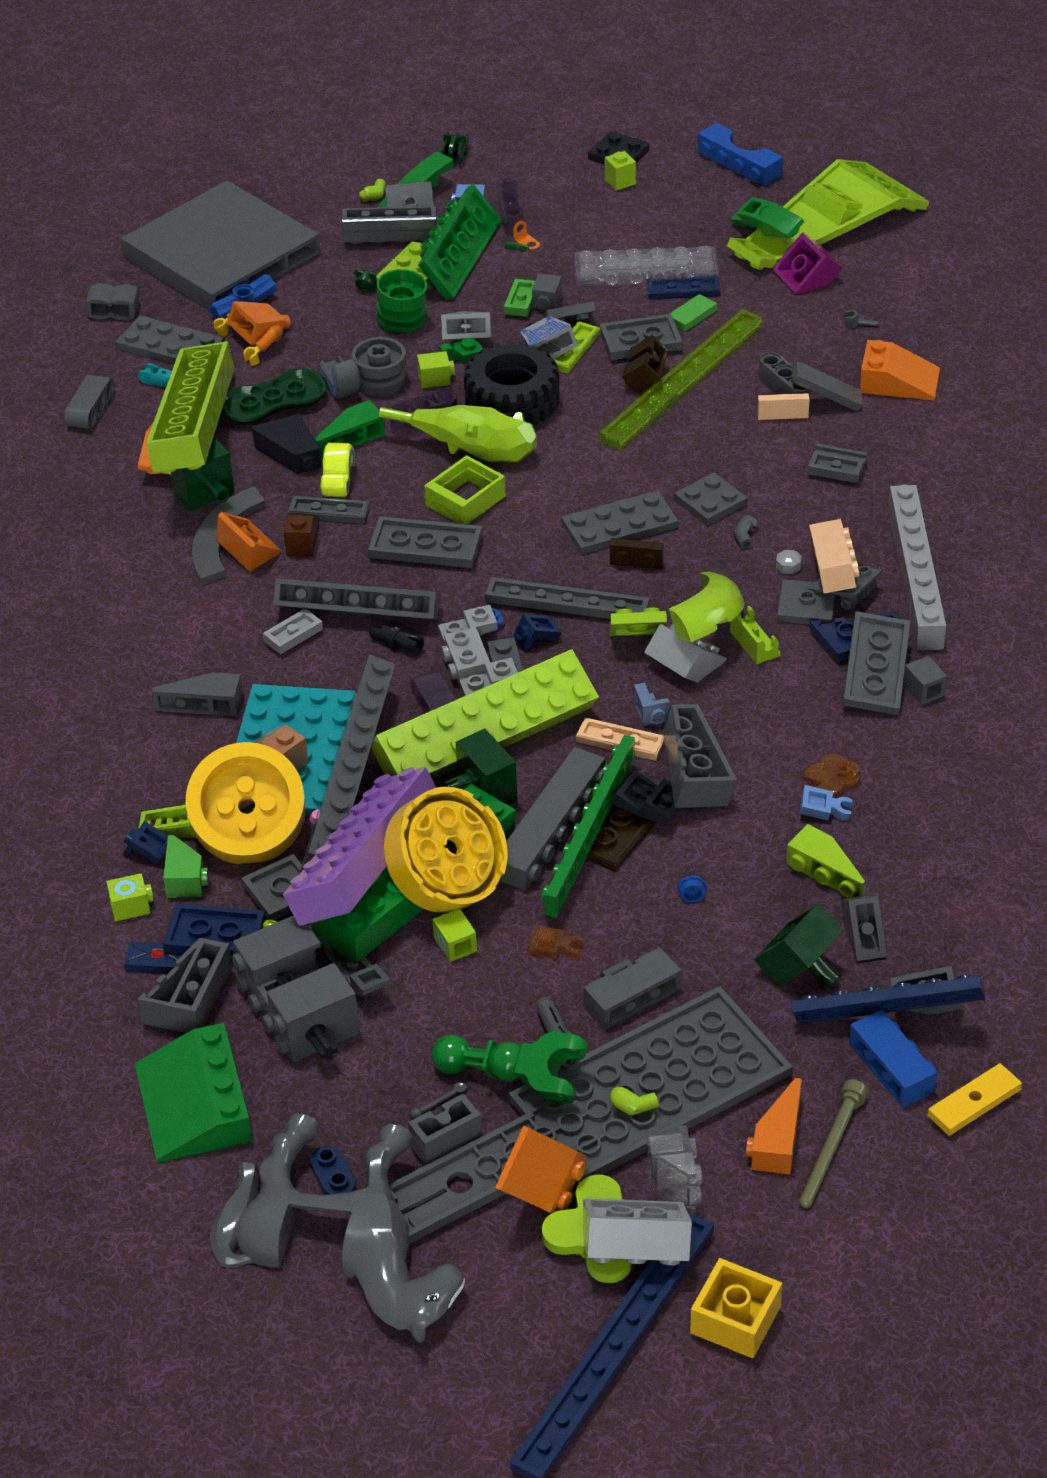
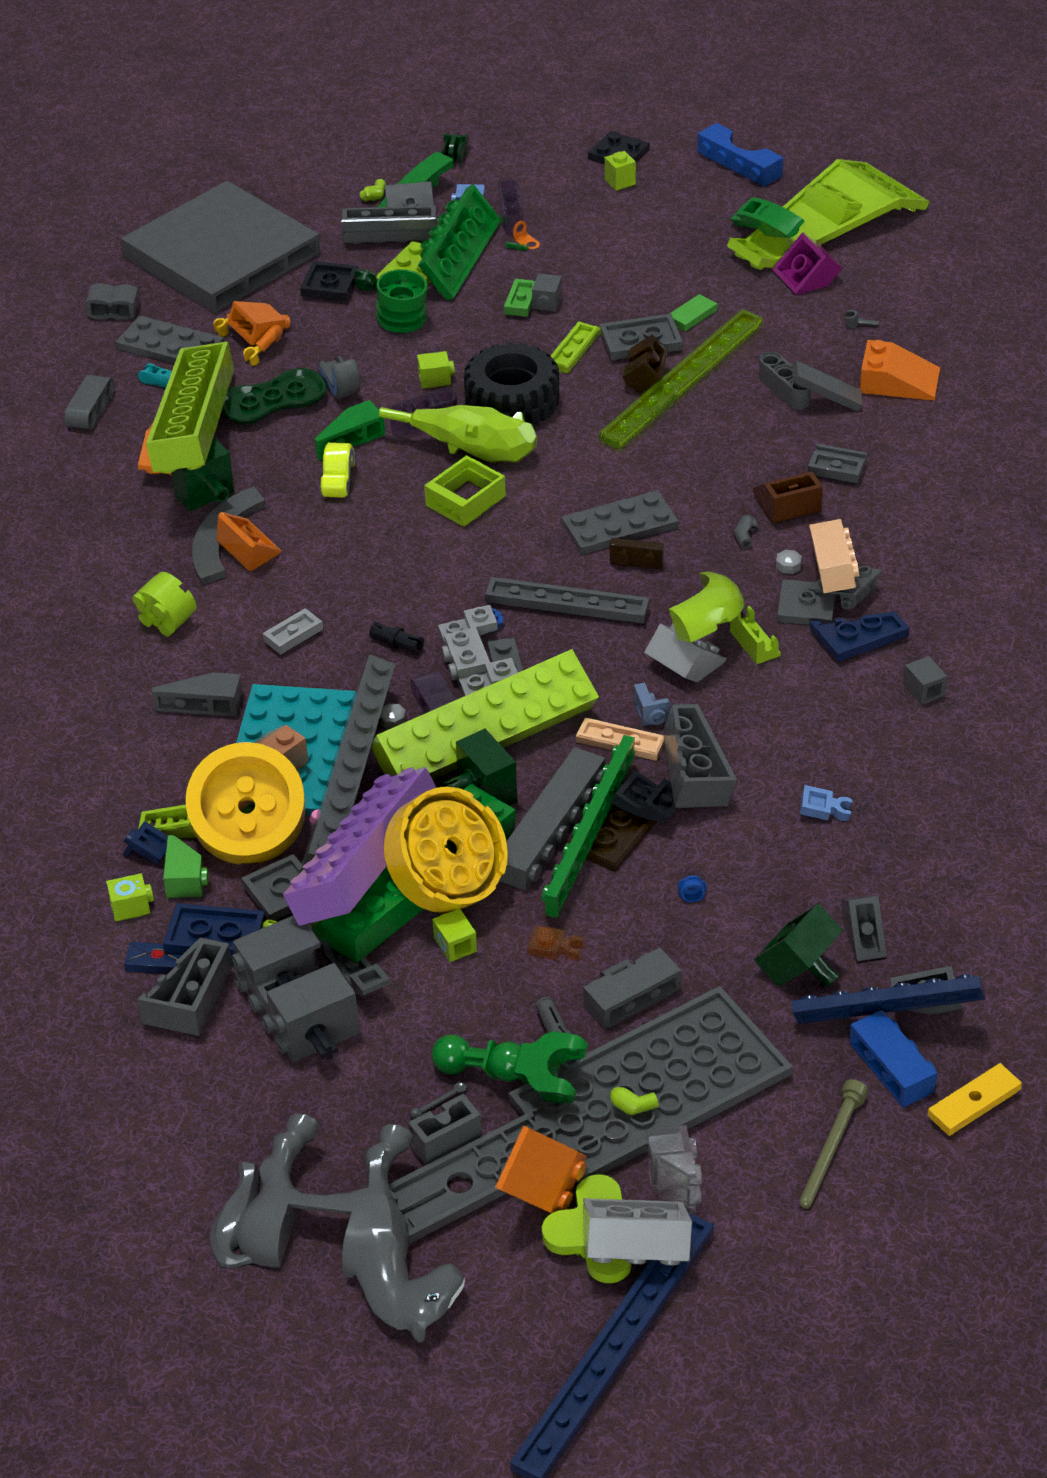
(164, 603): none -> lime brick
(193, 1095): green slope -> none
(254, 292): blue piece -> none
(288, 443): black slope -> none
(300, 535): reddish brown slope -> none
(329, 281): none -> black plate
(330, 509): dark grey tile -> none
(332, 1170): dark blue plate -> none
(357, 598): dark grey brick -> none
(381, 366): dark grey wheel -> none
(392, 716): none -> light grey tile
(425, 542): dark grey plate -> none
(461, 350): green plate -> none
(465, 325): light grey slope -> none
(535, 627): dark blue bracket -> none
(550, 335): light grey torso -> none
(578, 311): dark grey plate -> none
(636, 623): lime plate -> none
(637, 266): clear plate -> none
(683, 287): dark blue tile -> none
(710, 498): dark grey plate -> none
(736, 1308): yellow brick -> none
(776, 1132): orange slope -> none
(783, 406): light nougat tile -> none
(790, 497): none -> reddish brown slope
(825, 861): lime slope -> none
(833, 773): clear orange plate -> none
(876, 663): dark grey plate -> none
(916, 568): light grey brick -> none

